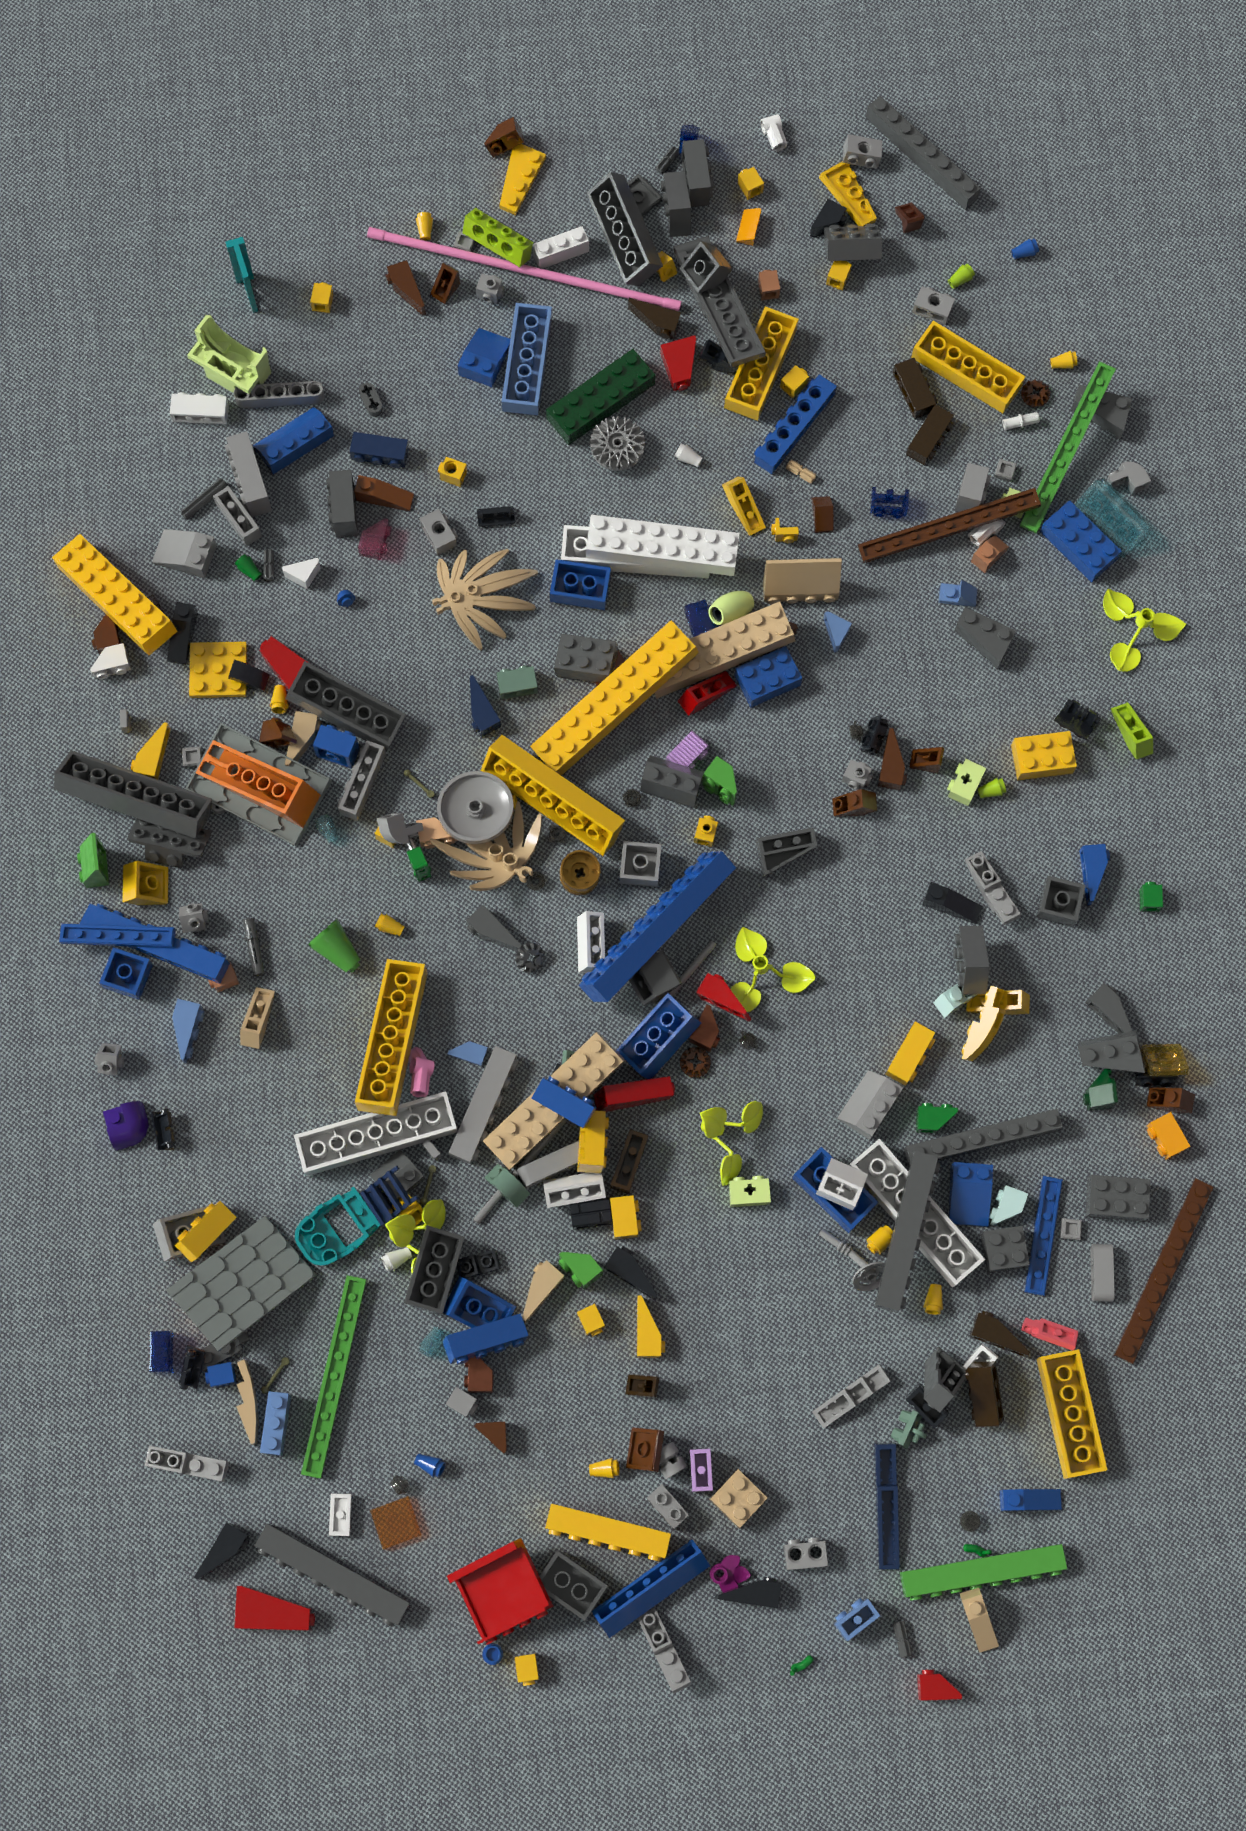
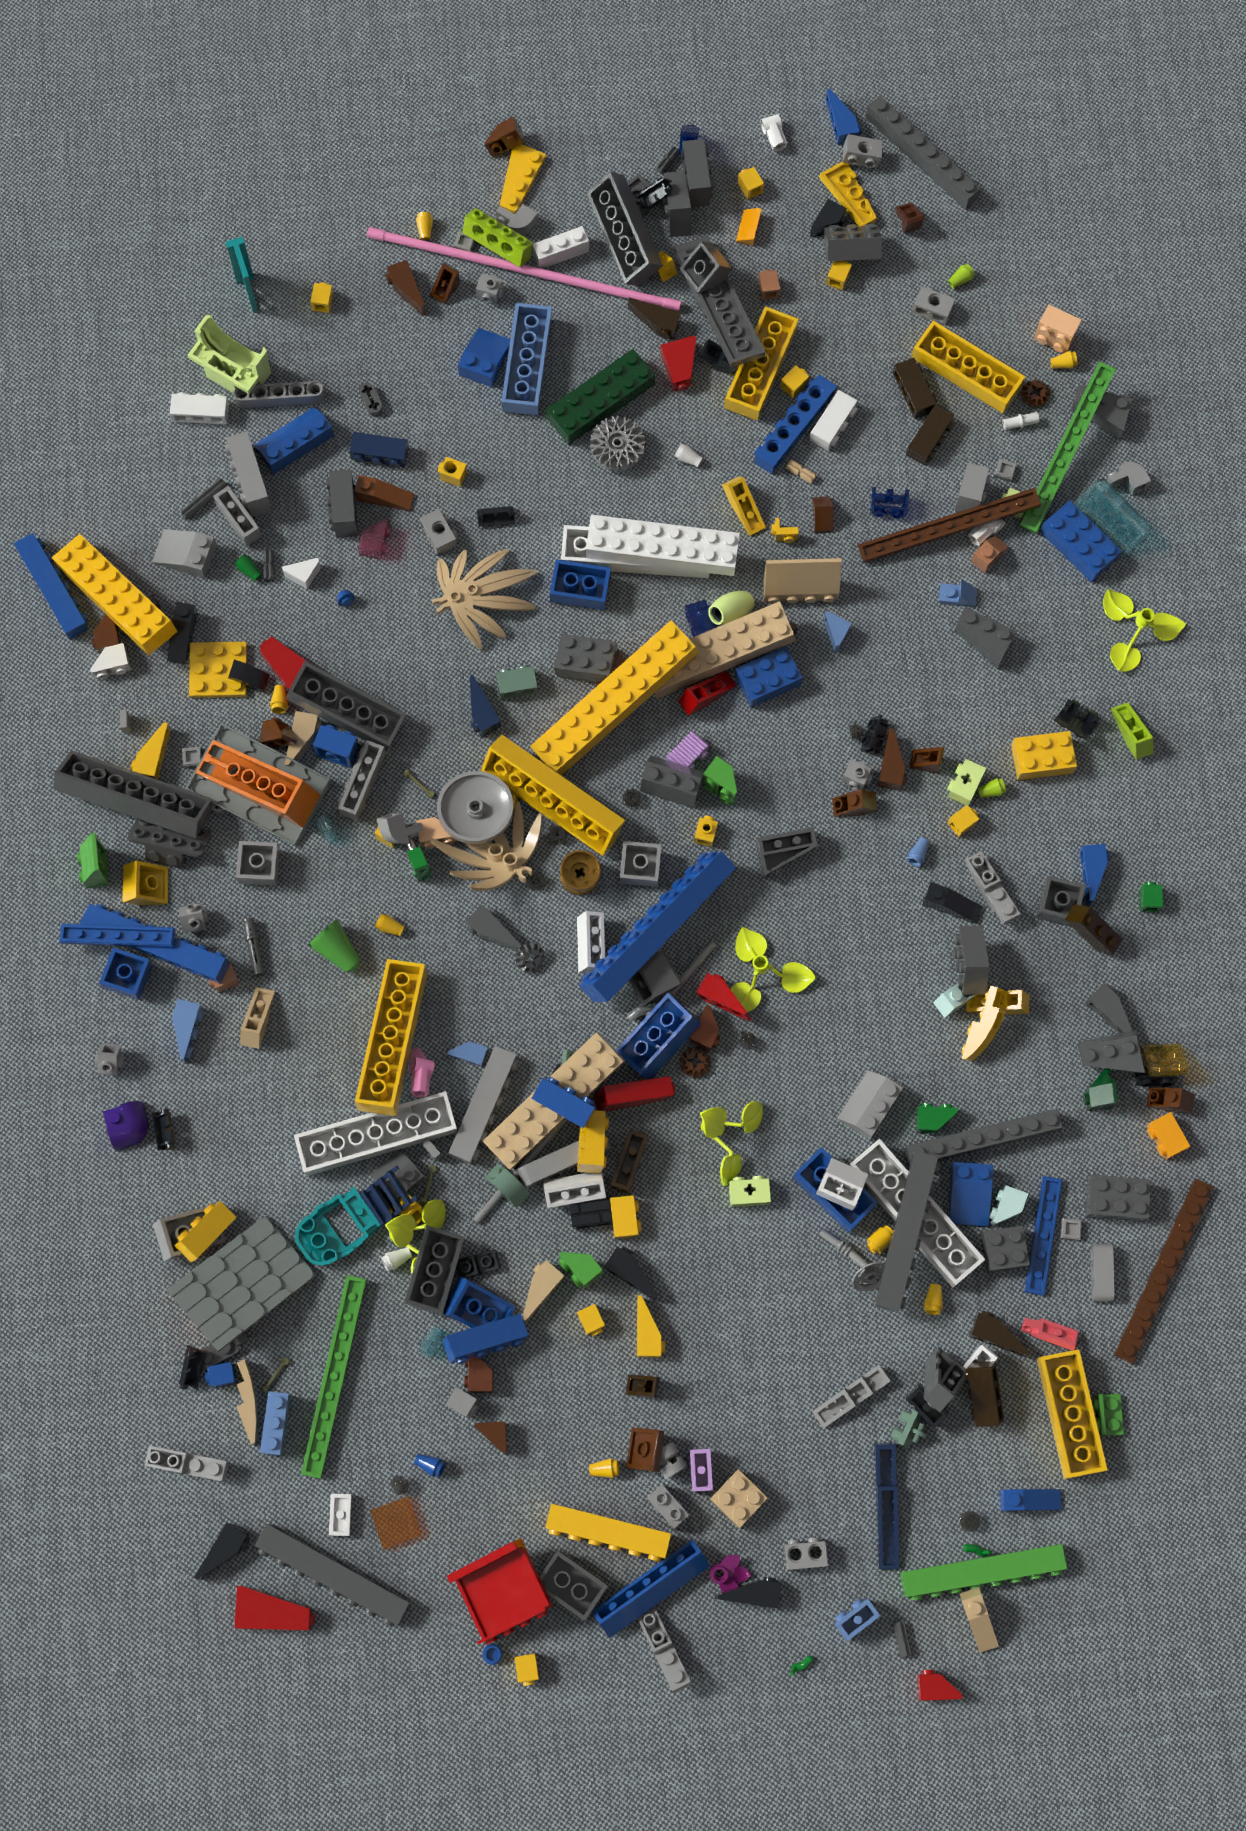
(51, 586): none -> blue brick
(161, 1352): clear blue brick -> none
(258, 863): none -> light grey brick
(521, 222): none -> light grey brick
(638, 1011): none -> light grey arm
(648, 194): none -> black hinge
(833, 420): none -> white brick
(842, 119): none -> blue slope
(911, 1054): yellow brick -> none
(918, 853): none -> medium blue cone
(963, 820): none -> yellow brick
(1026, 249): blue cone -> none
(1057, 329): none -> light nougat brick
(1093, 929): none -> dark brown brick
(1109, 1414): none -> bright green bracket

